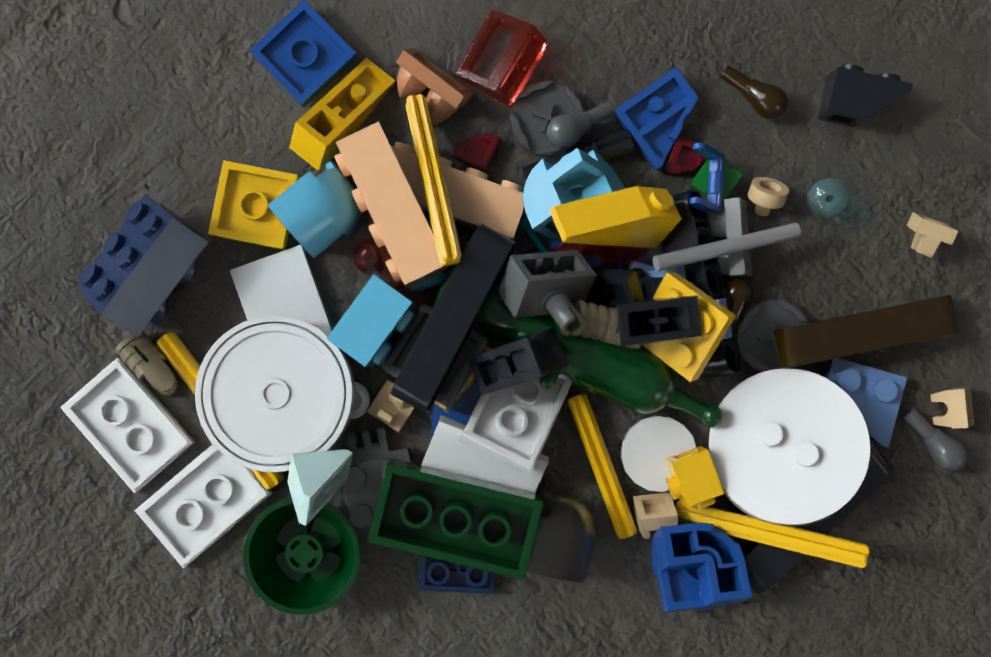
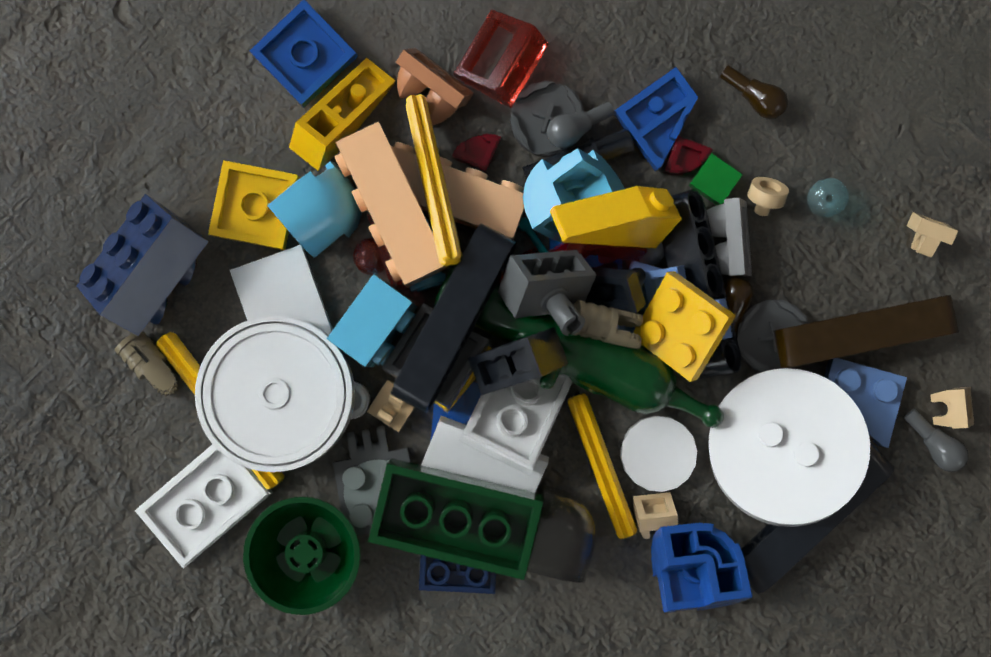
(127, 425): white tile -> none
(316, 479): light aqua slope -> none
(658, 320): black slope -> none
(693, 478): yellow brick -> none
(715, 179): blue piece -> none
(726, 246): light grey bar -> none
(778, 535): yellow axle -> none
(855, 96): black slope -> none

